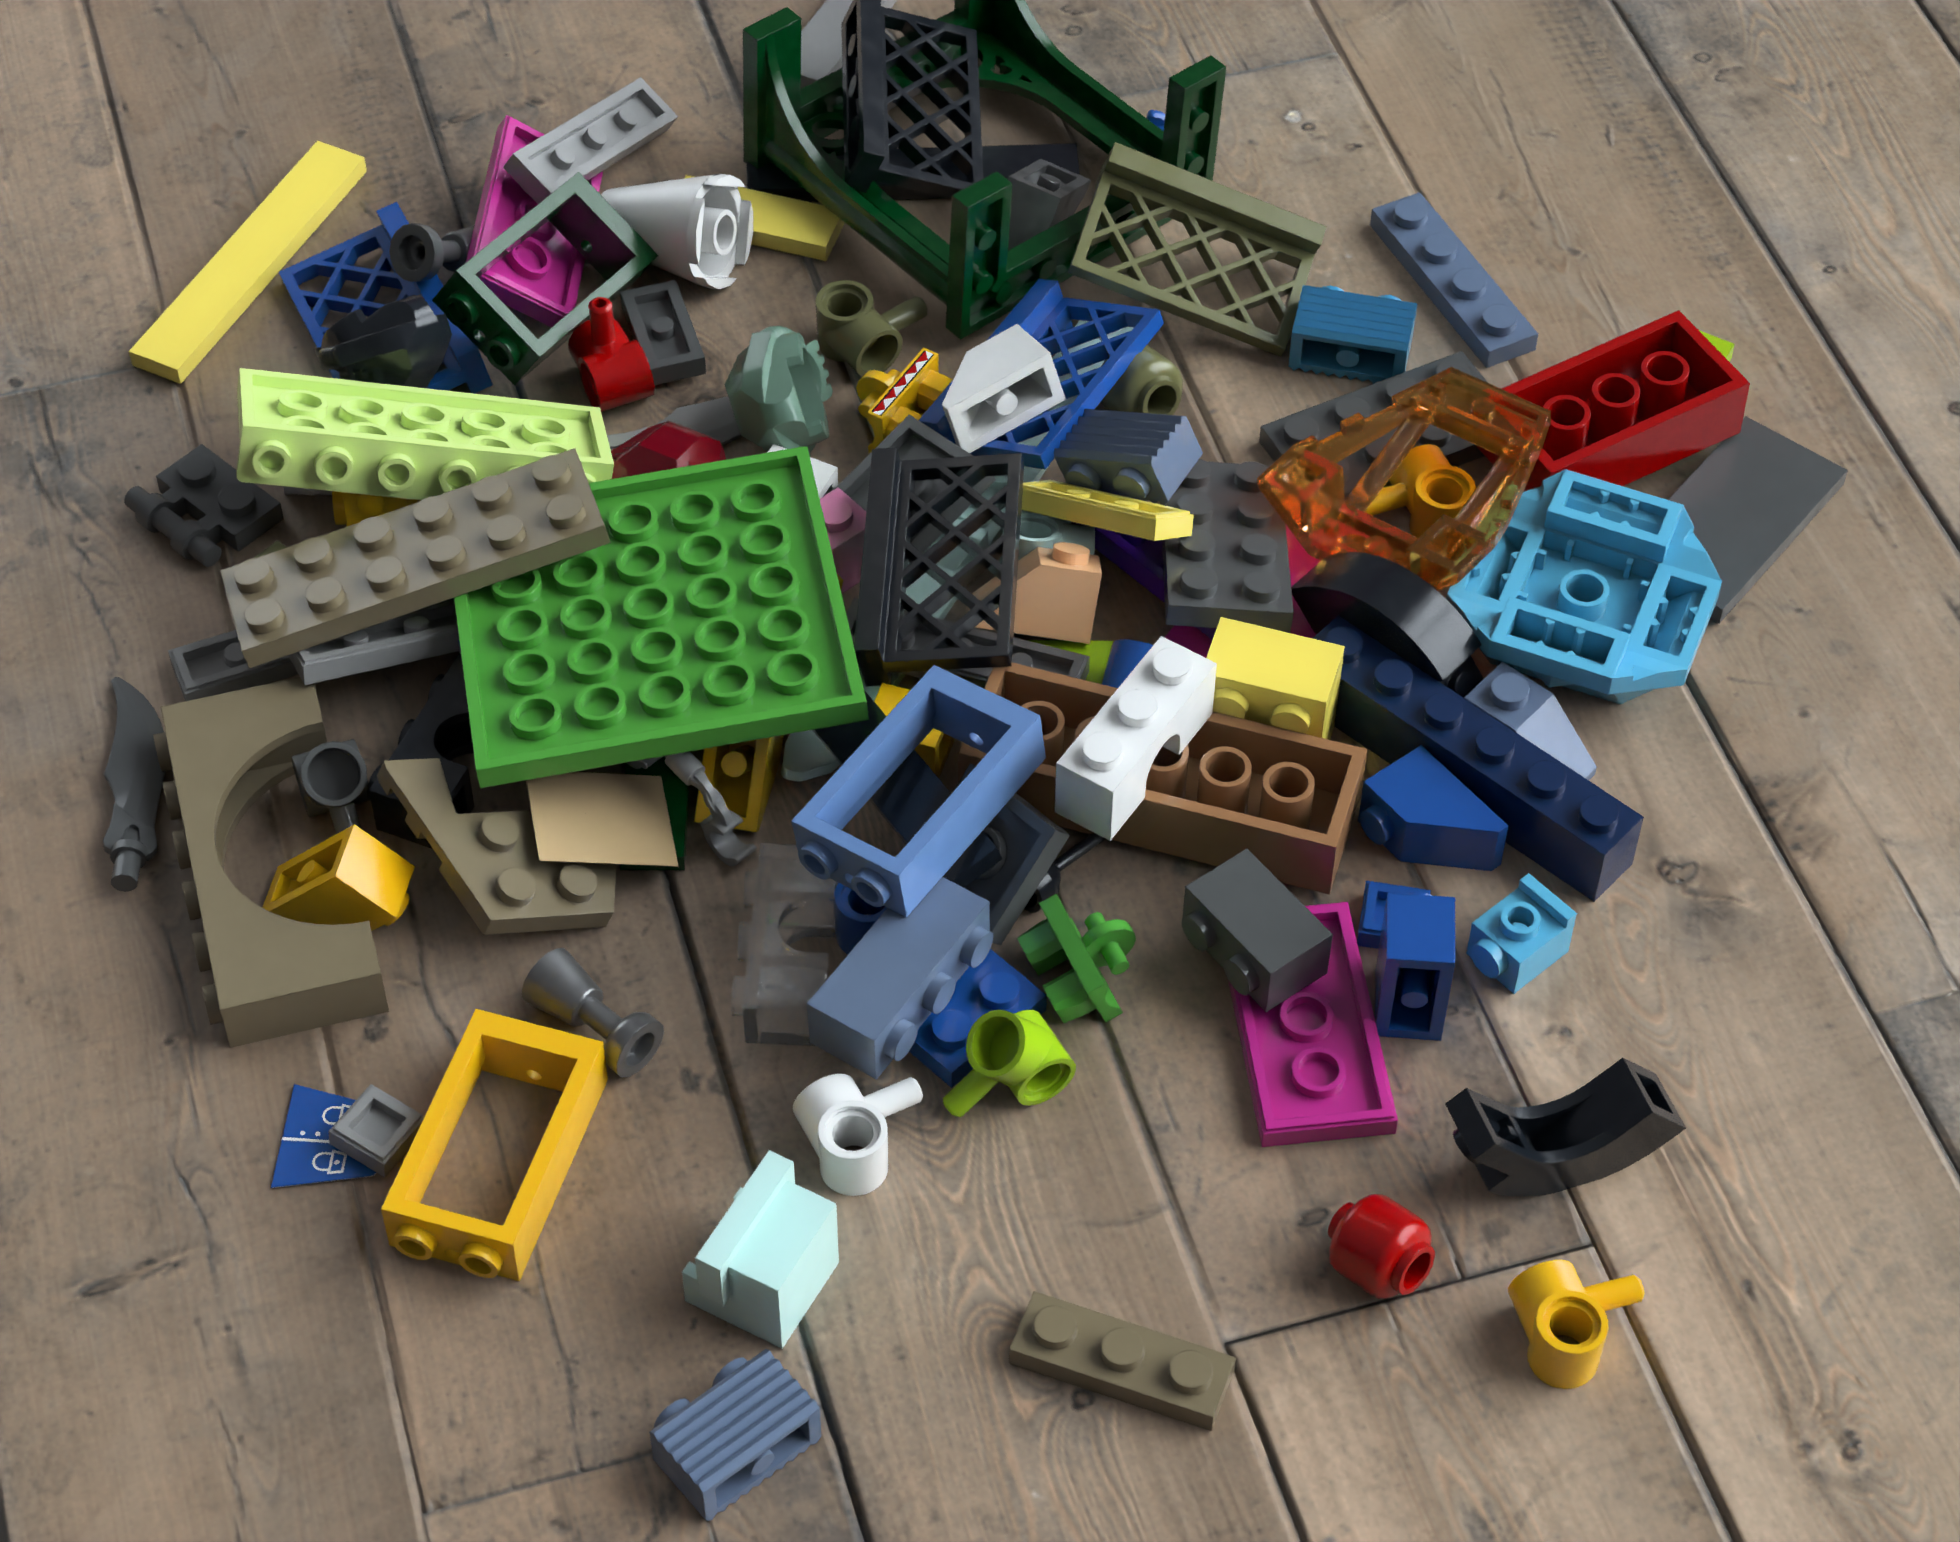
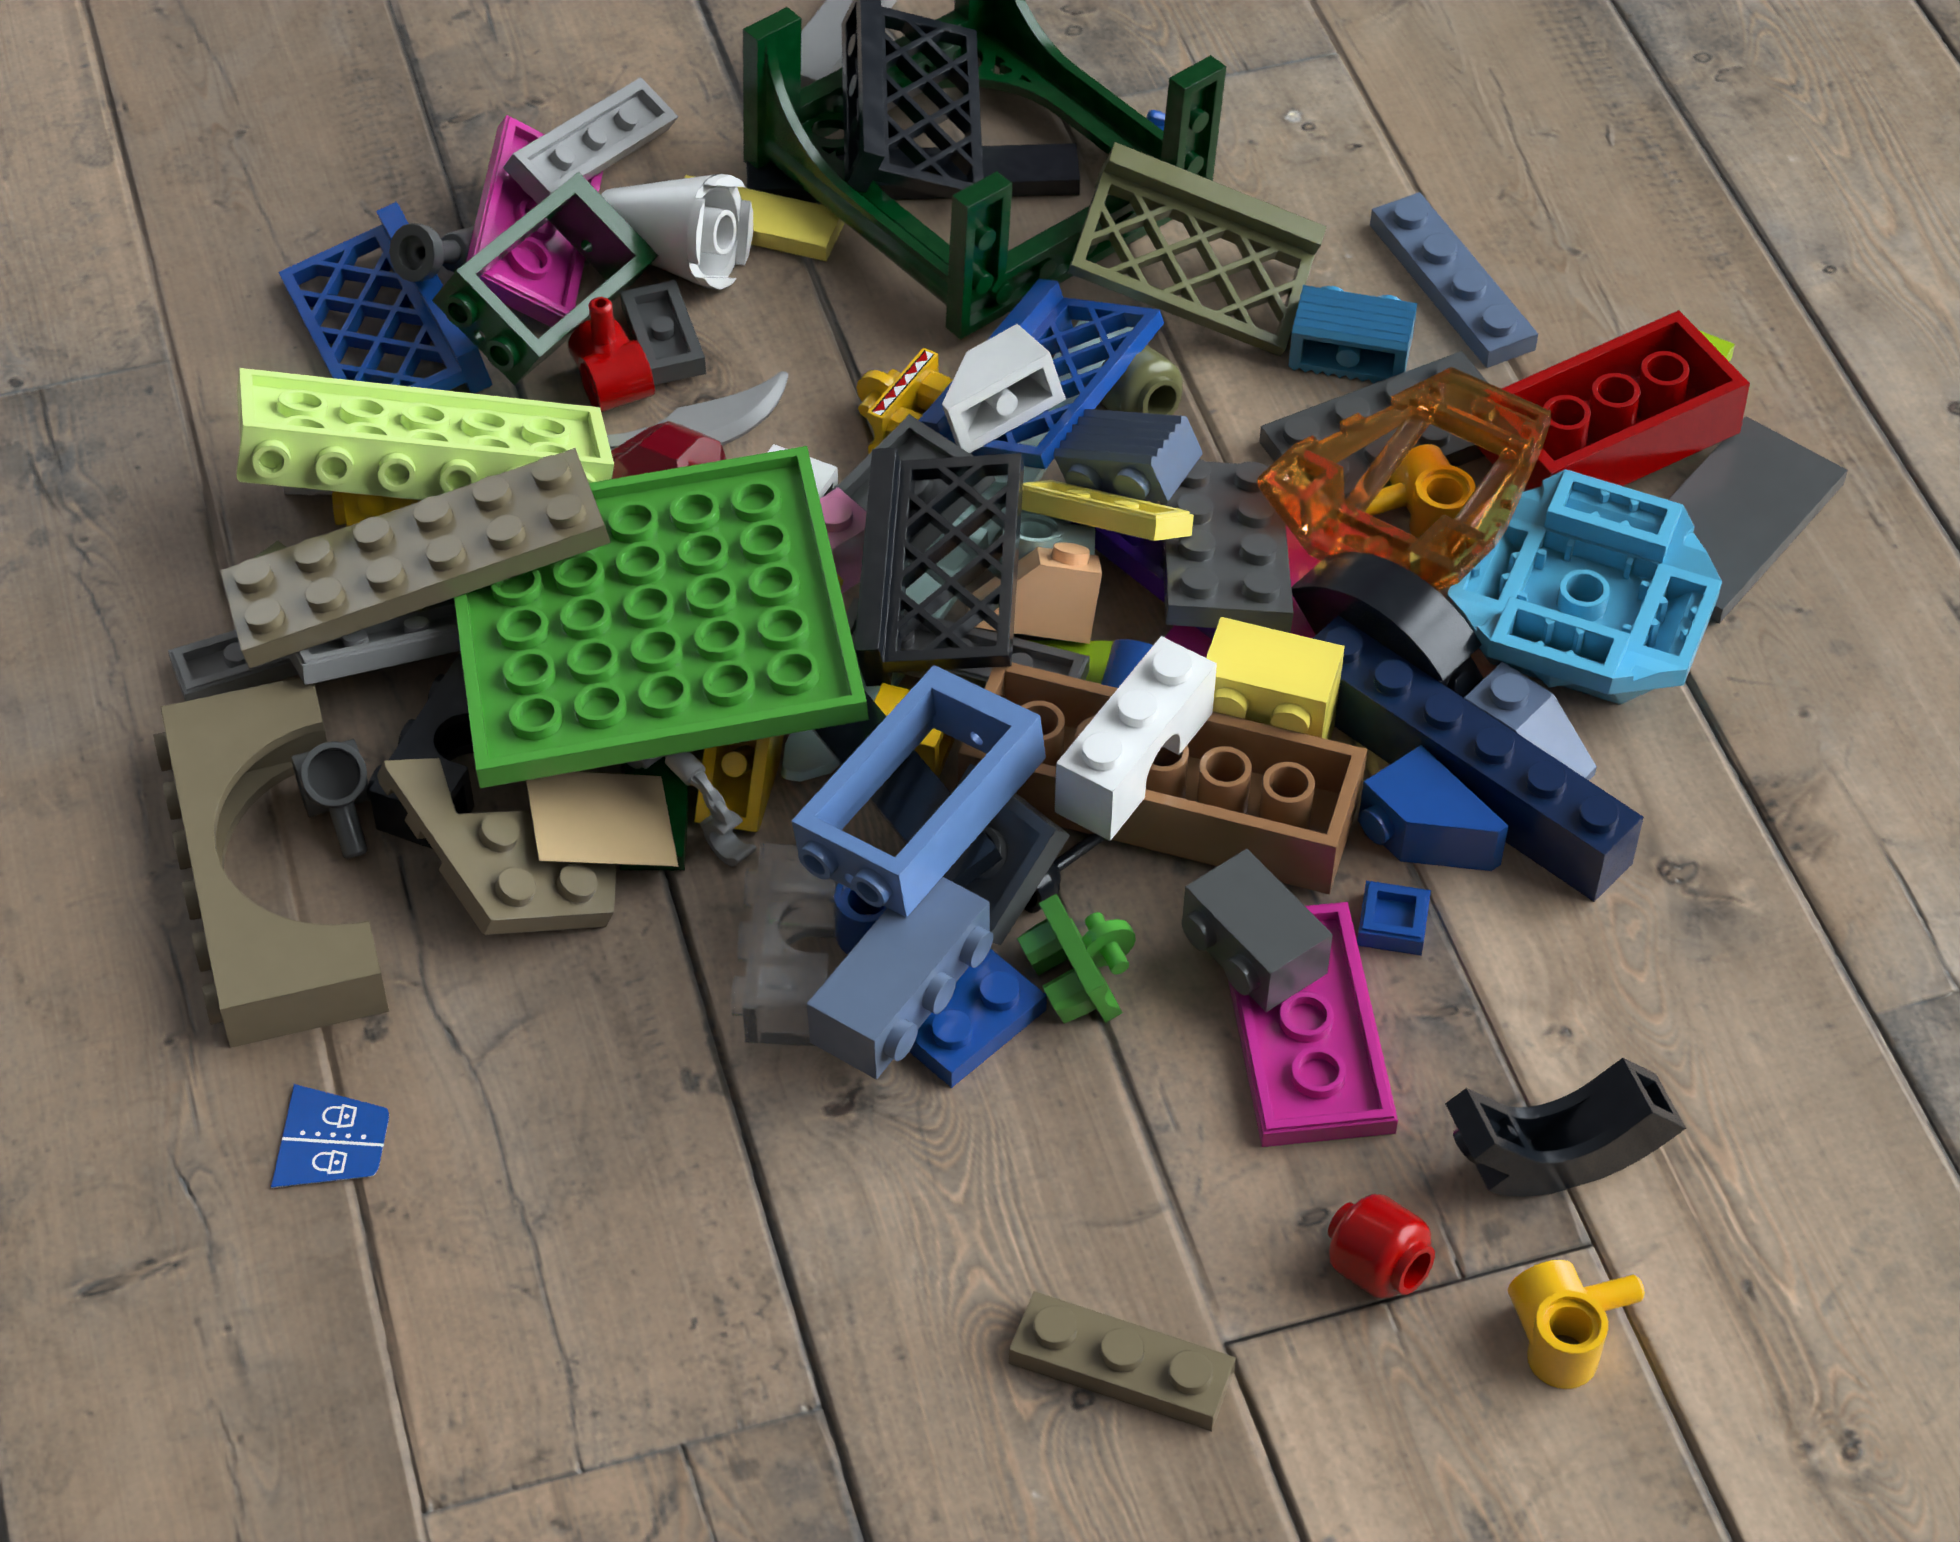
(135, 784): dark grey sword -> none
(214, 497): dark grey plate -> none
(247, 262): light yellow tile -> none
(342, 882): yellow slope -> none
(376, 1130): light grey tile -> none
(392, 346): black helmet -> none
(521, 1053): yellow window -> none
(568, 993): flat silver piece -> none
(735, 1432): sand blue brick -> none
(766, 1254): light aqua plate -> none
(780, 390): sand green helmet -> none
(839, 1116): white piece -> none
(855, 332): olive piece -> none
(1016, 1052): lime piece -> none
(1041, 198): flat silver slope -> none
(1415, 965): blue brick -> none
(1521, 935): medium azure brick -> none

